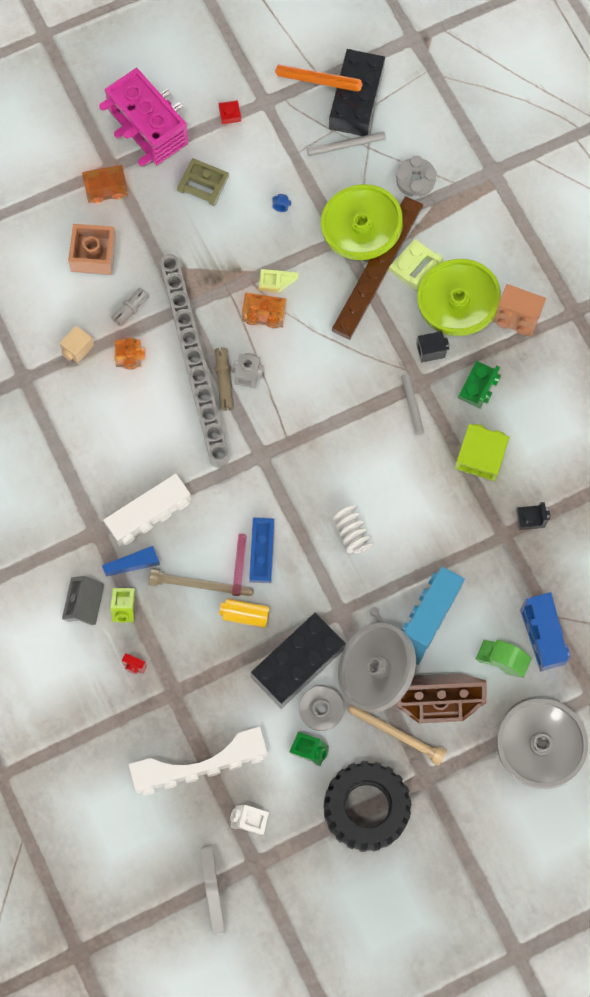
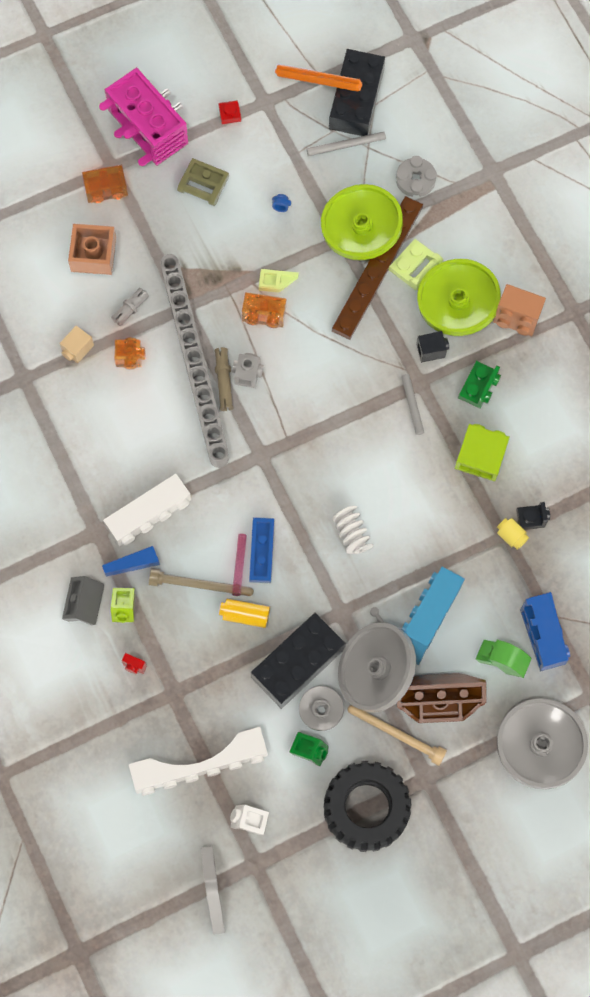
(512, 533): none -> light yellow brick

